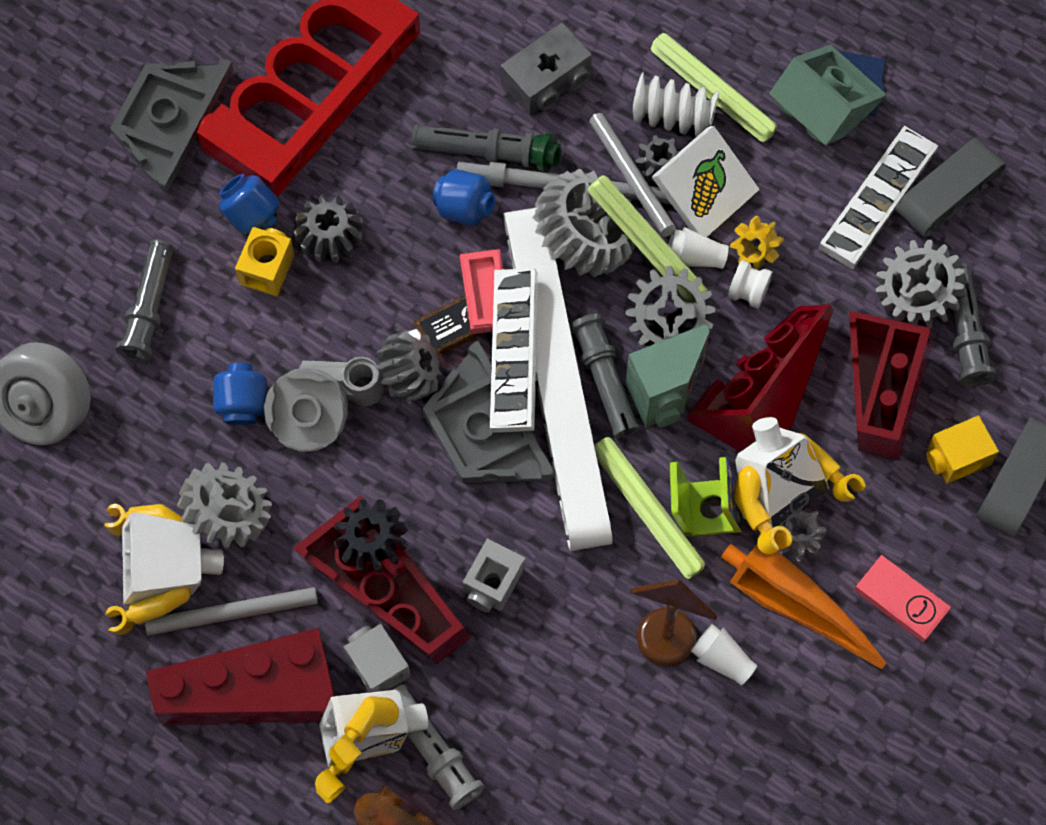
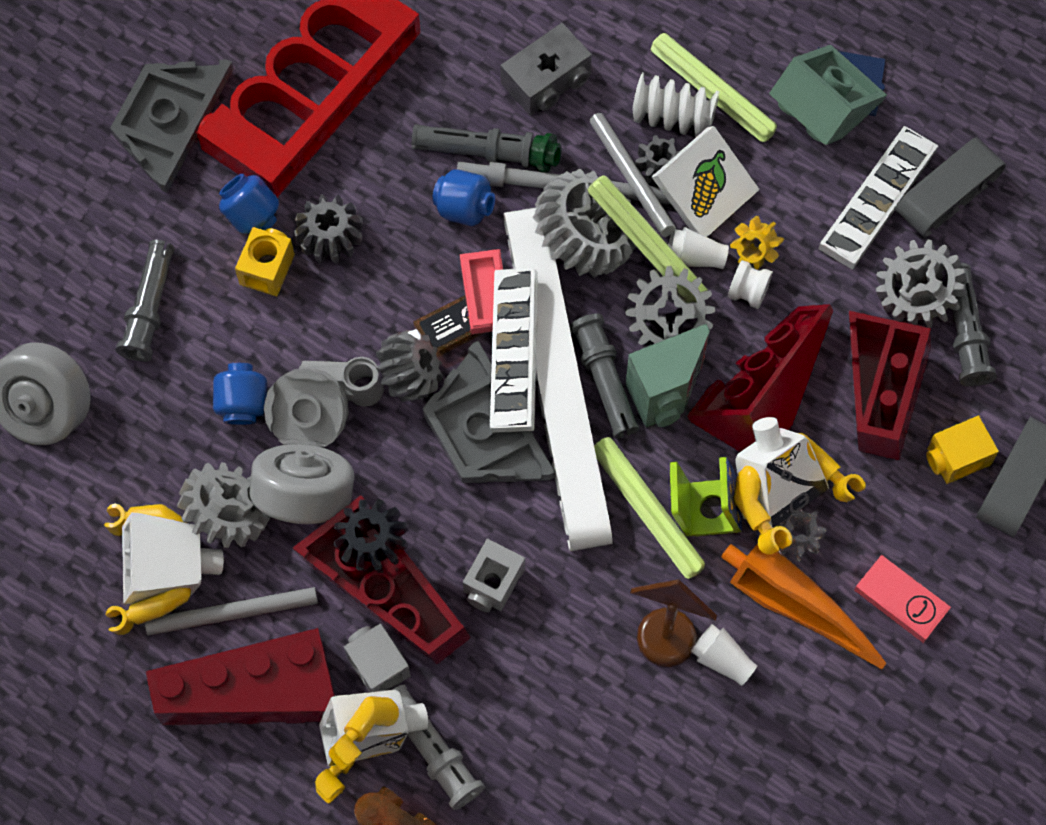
(301, 483): none -> light grey wheel

